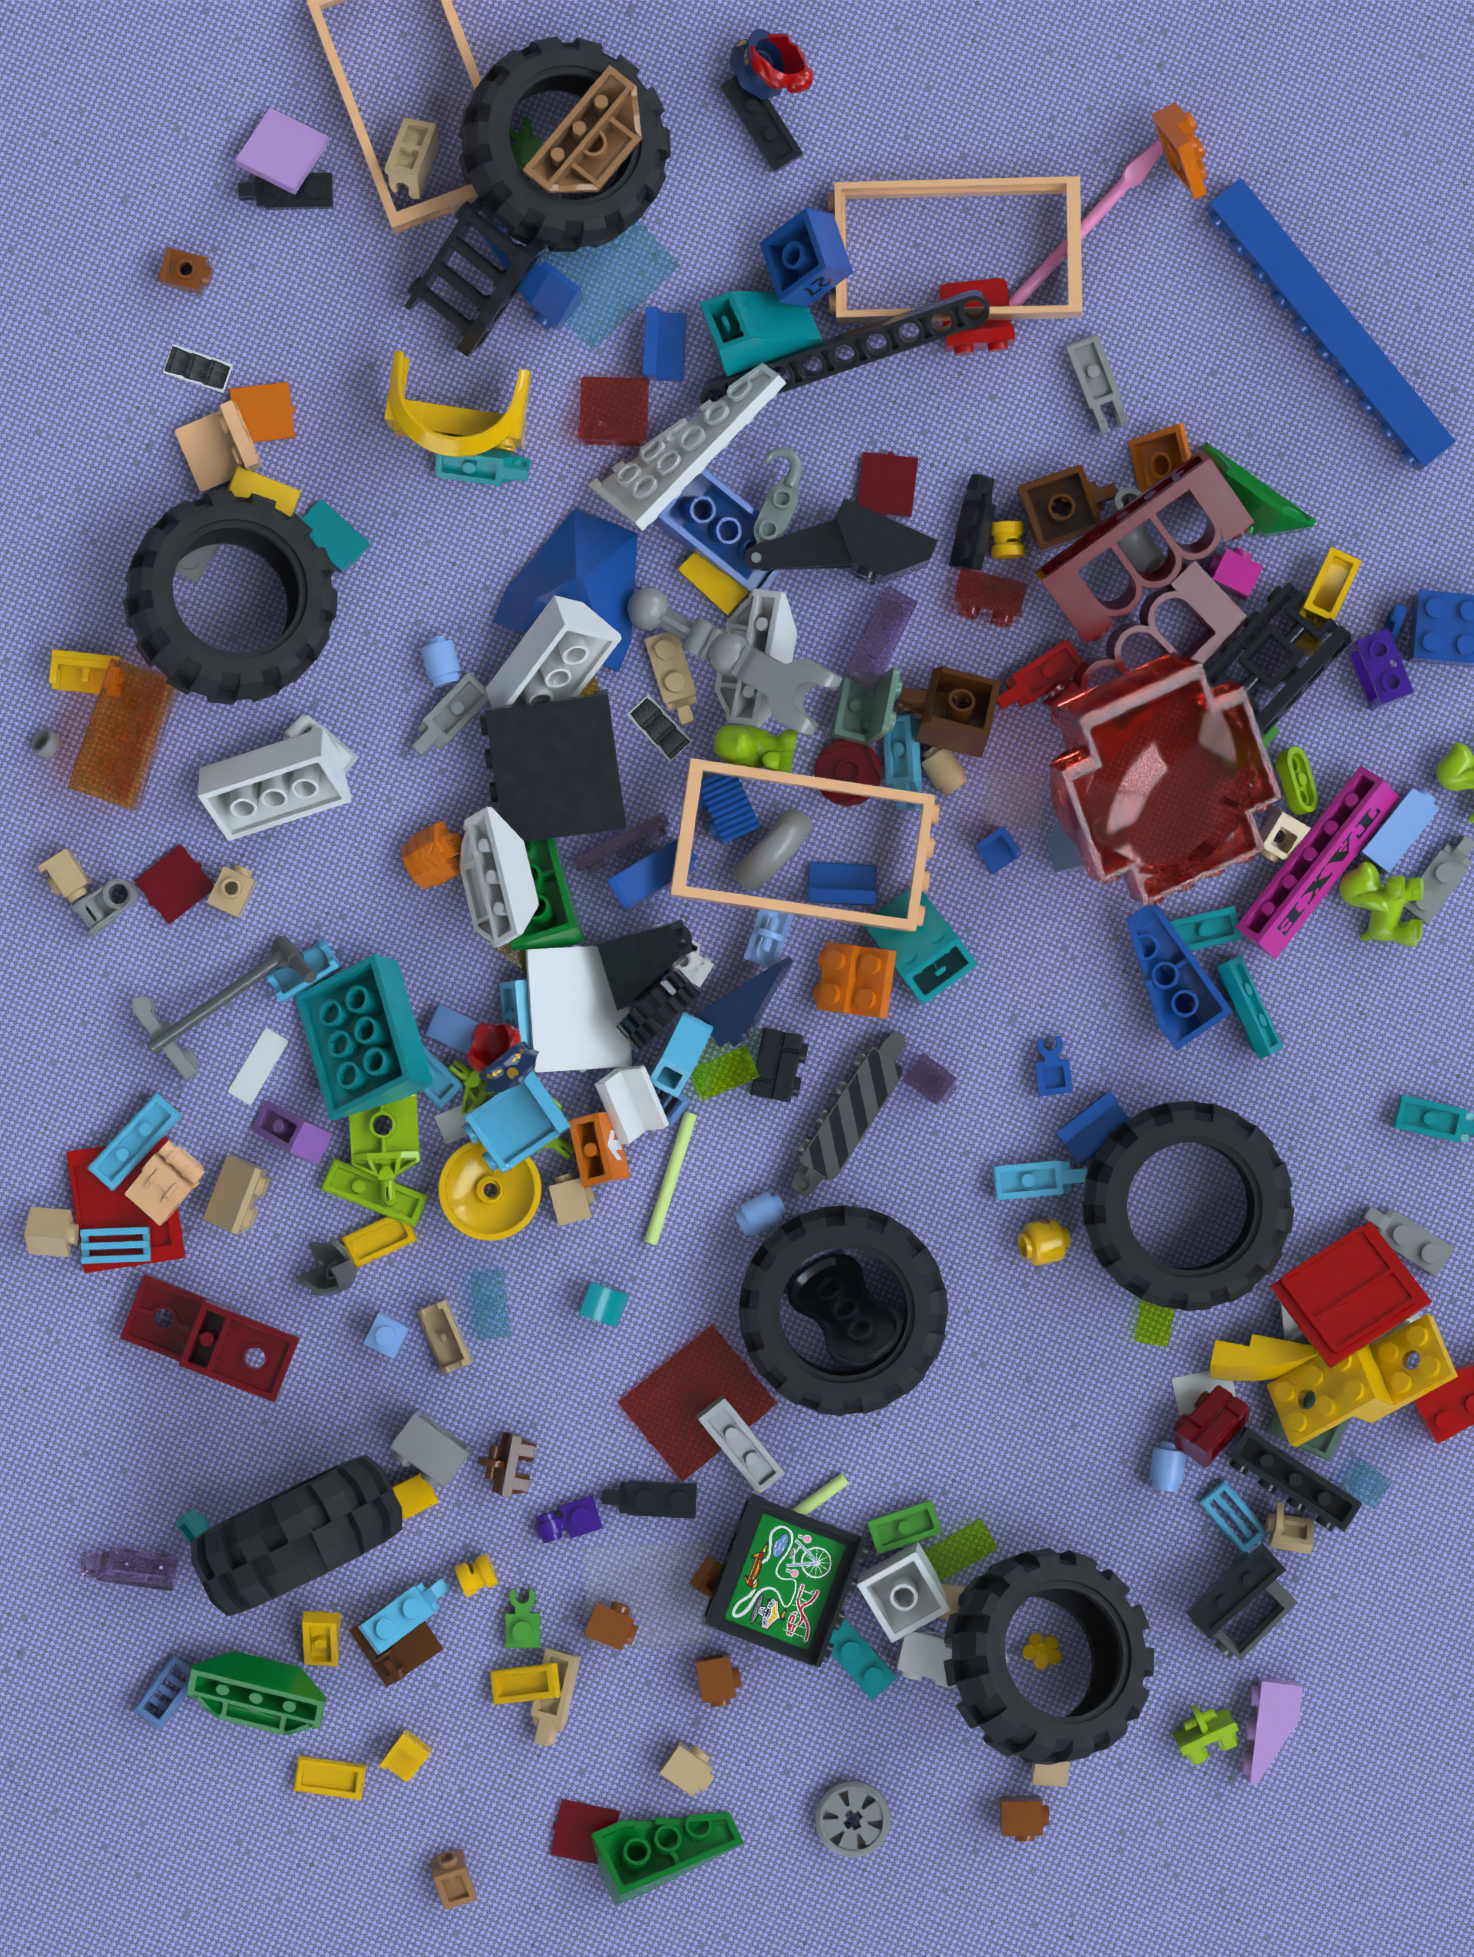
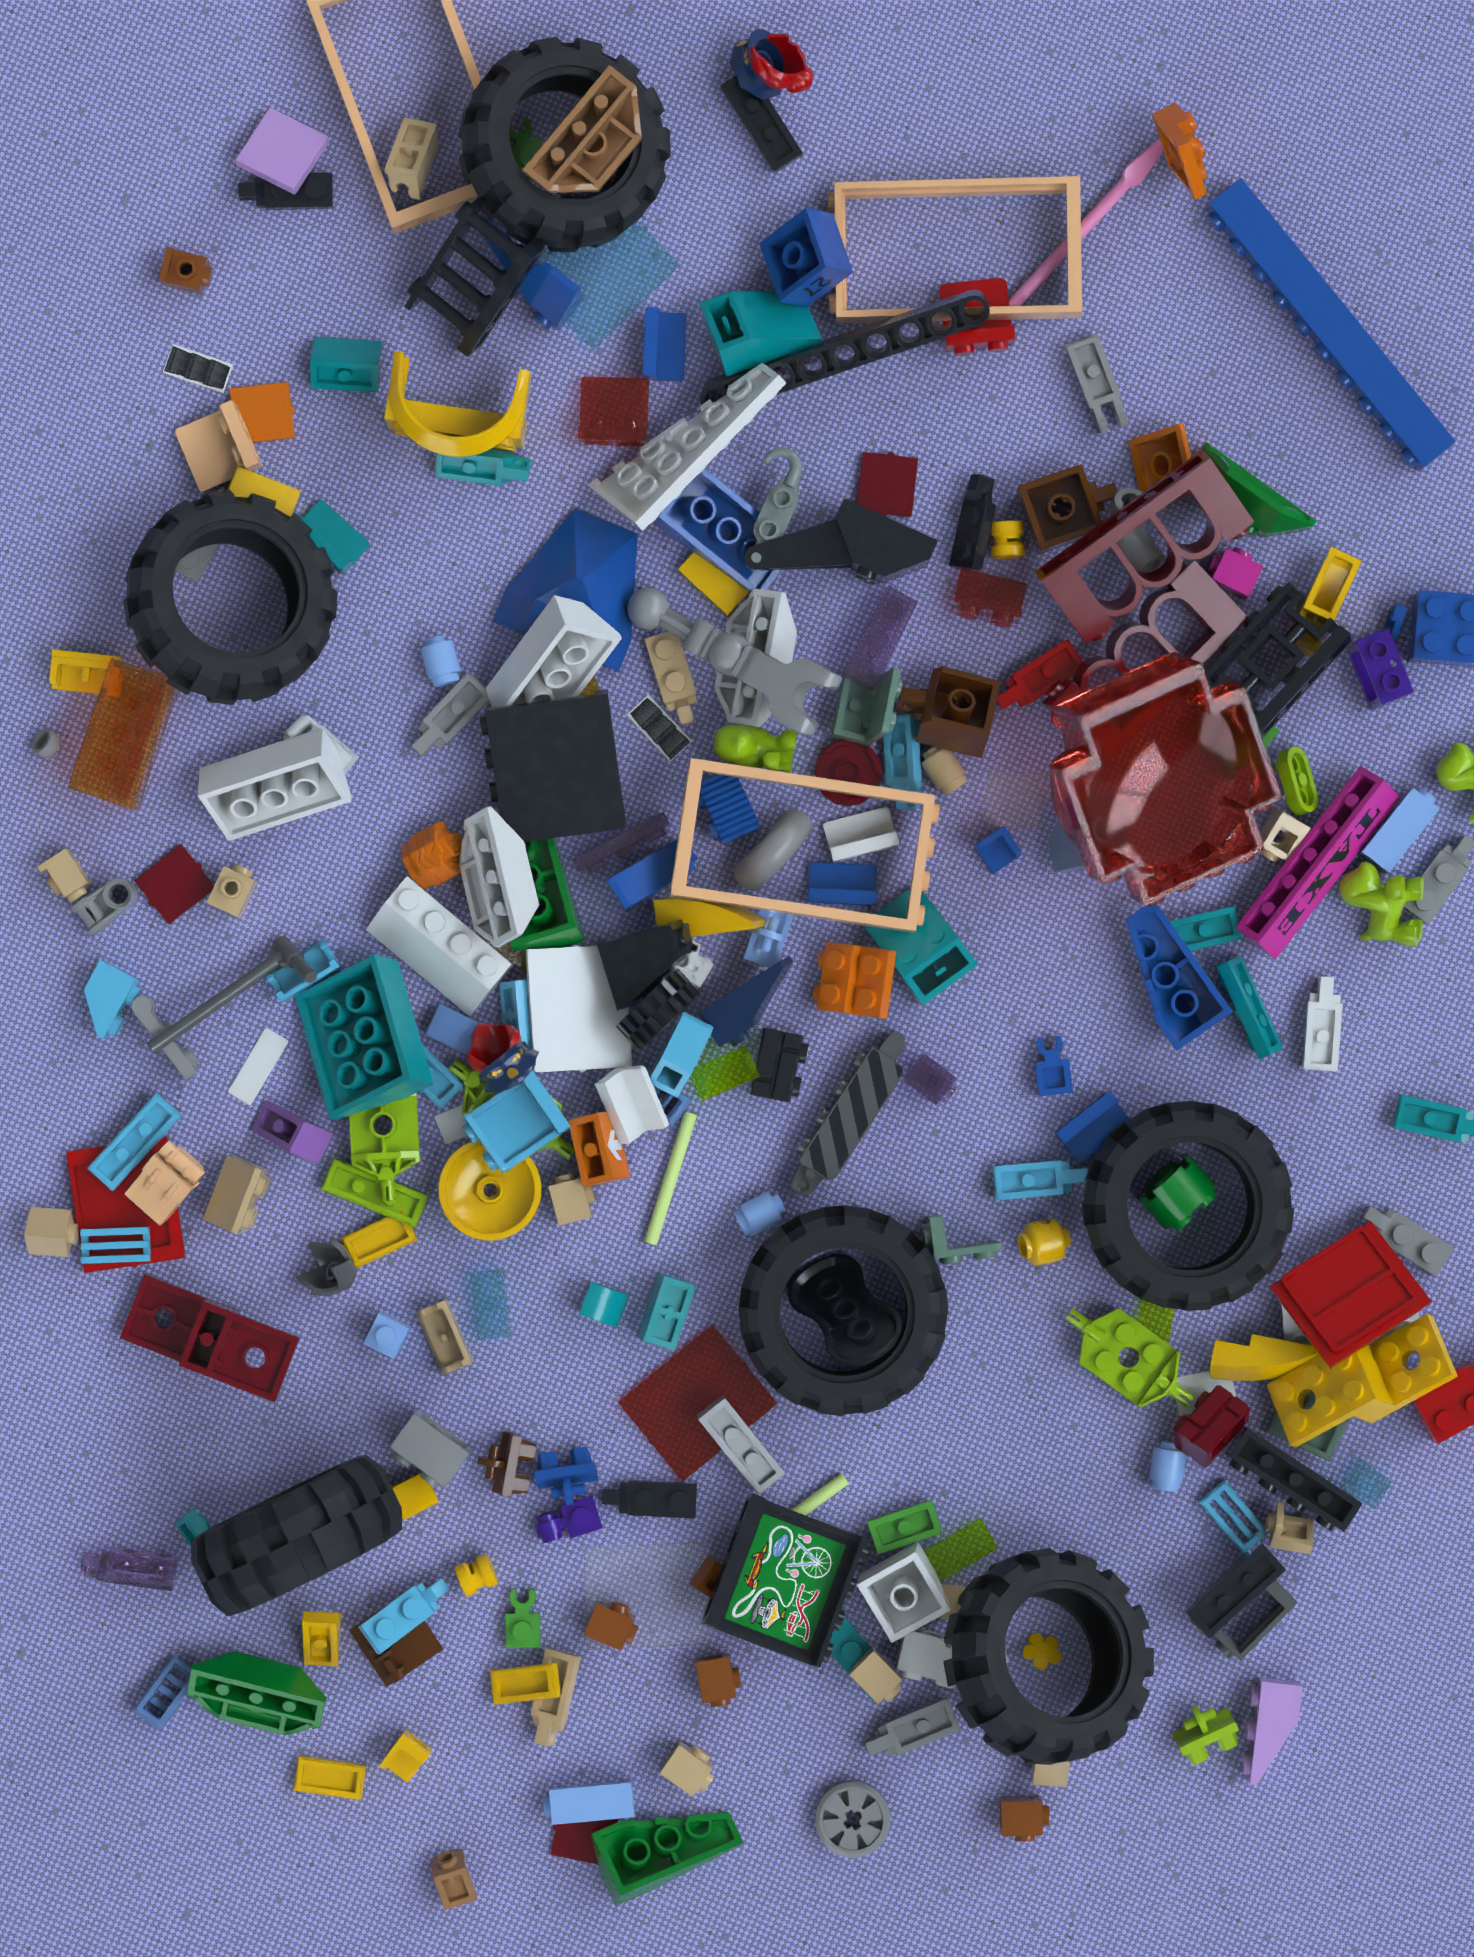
(107, 996): none -> medium azure slope
(345, 364): none -> teal panel
(439, 946): none -> white slope
(551, 1475): none -> blue hips
(589, 1802): none -> light blue brick
(666, 1311): none -> teal hinge
(705, 917): none -> yellow slope
(860, 834): none -> white panel
(876, 1676): none -> tan brick
(914, 1729): none -> light grey hinge
(934, 1235): none -> sand green bracket
(1157, 1362): none -> lime plate
(1177, 1192): none -> green brick
(1322, 1028): none -> white hinge

